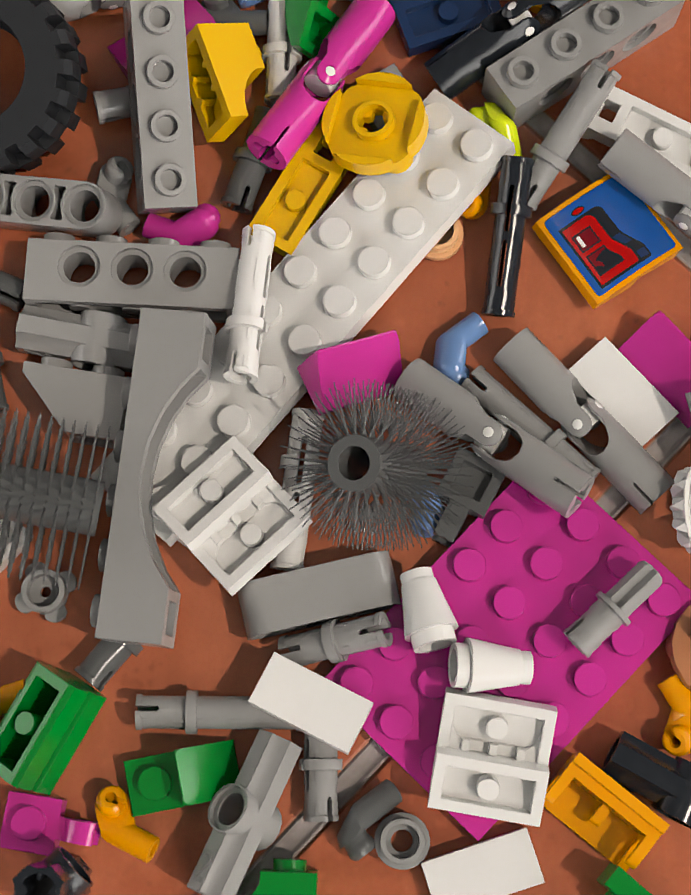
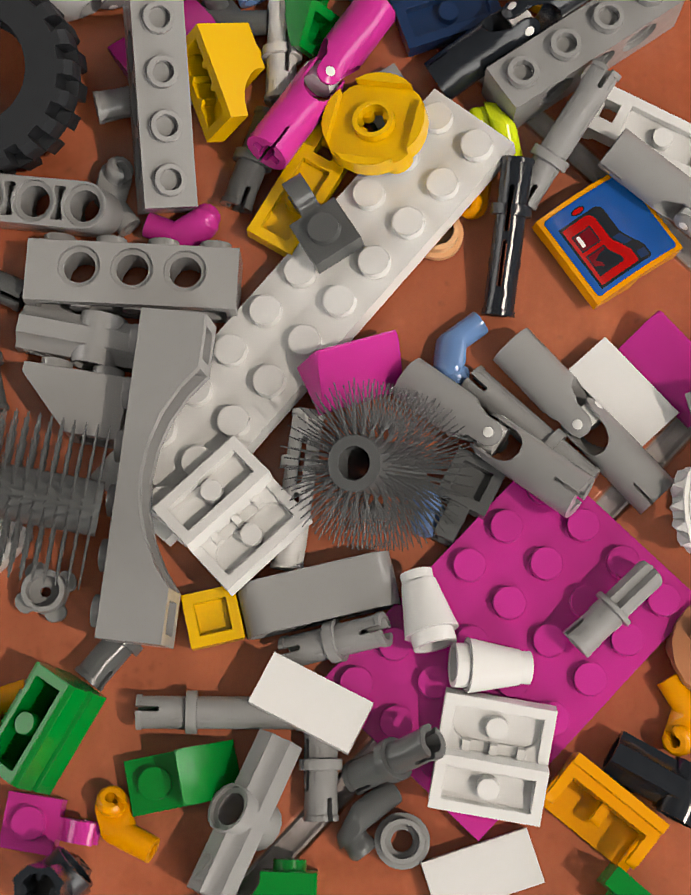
(212, 618): none -> yellow plate
(247, 323): white pin -> none
(322, 229): none -> dark grey plate
(394, 759): none -> dark grey pin

